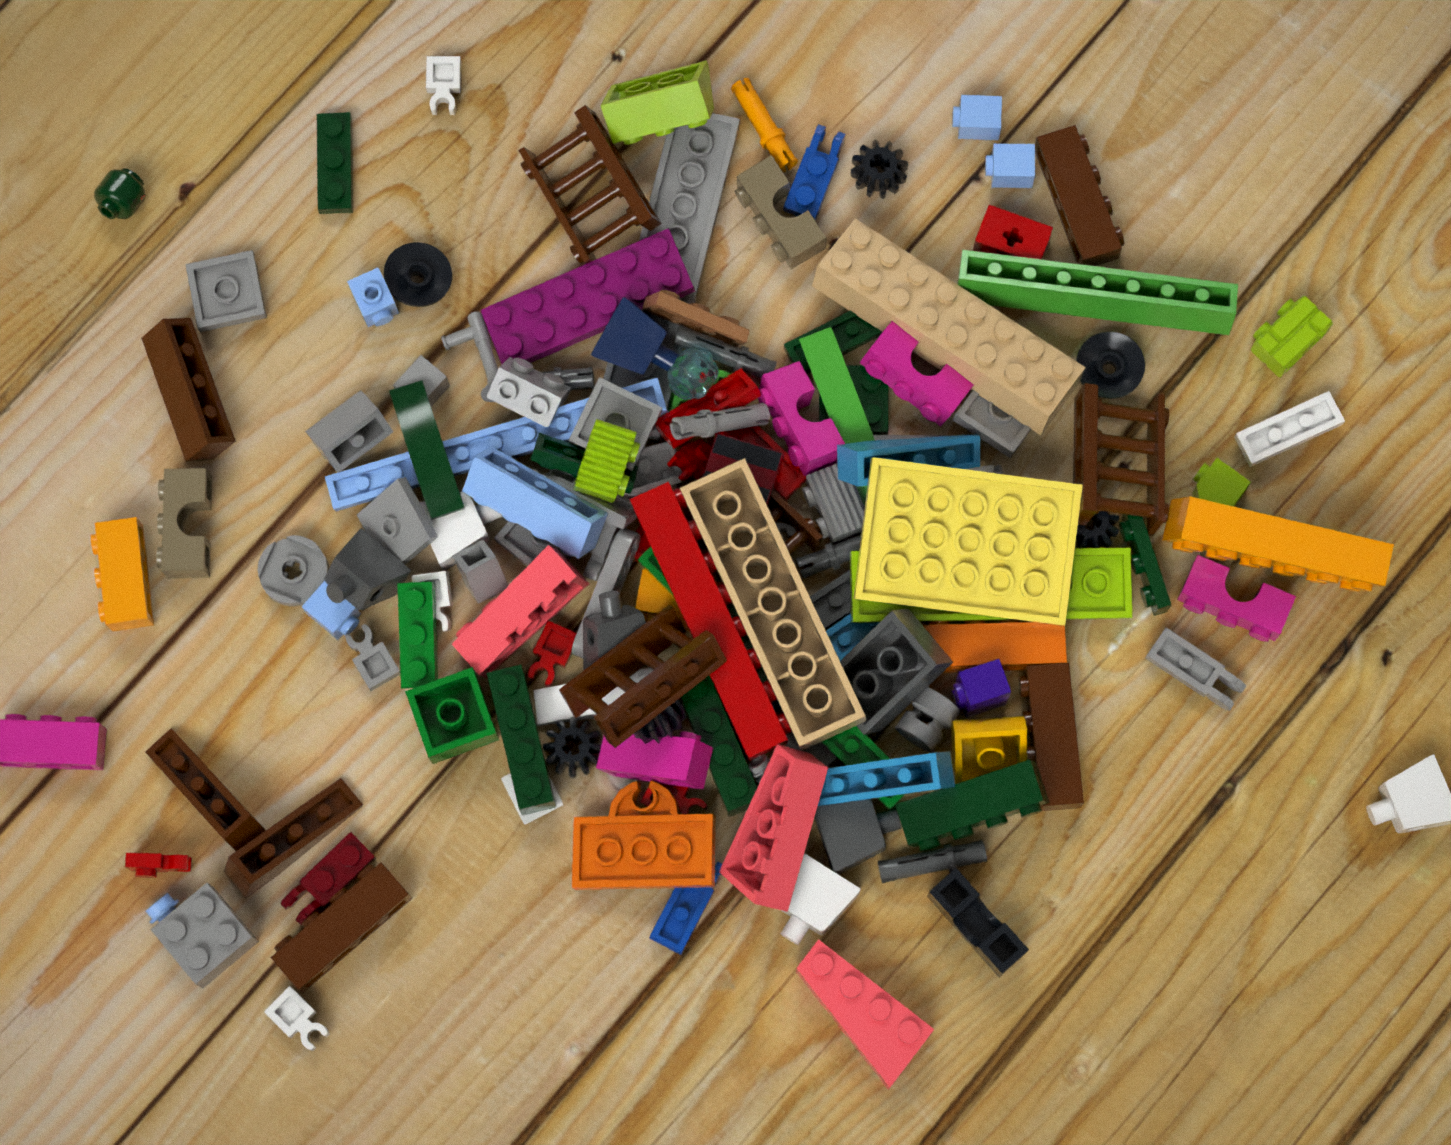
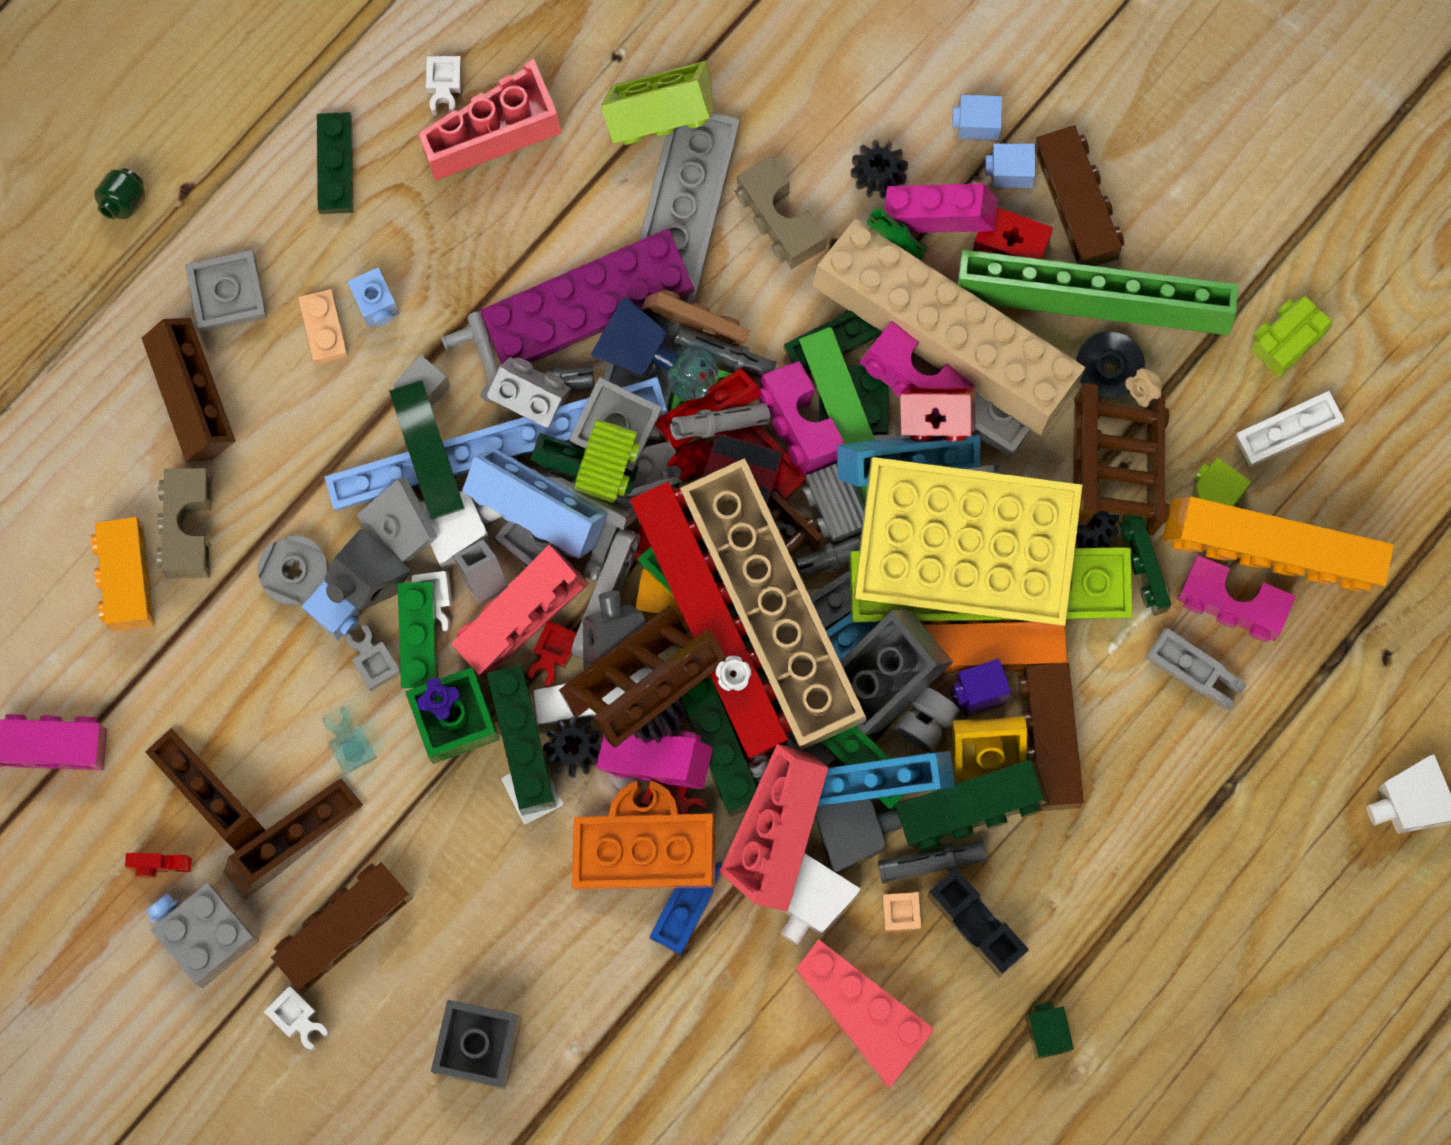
(323, 326): none -> light nougat plate
(330, 875): dark red hinge -> none
(349, 431): light grey brick -> none
(349, 746): none -> clear light blue plate
(421, 261): black dish -> none
(442, 708): none -> dark purple plate
(476, 1044): none -> dark grey brick
(492, 124): none -> coral wedge
(621, 185): reddish brown fence -> none
(742, 676): none -> white plate
(770, 135): light orange pin -> none
(814, 175): blue hinge -> none
(896, 232): none -> green pin
(901, 912): none -> light nougat plate
(943, 207): none -> dark pink brick
(955, 403): none -> brick
(1049, 1030): none -> dark green brick
(1144, 386): none -> tan plate

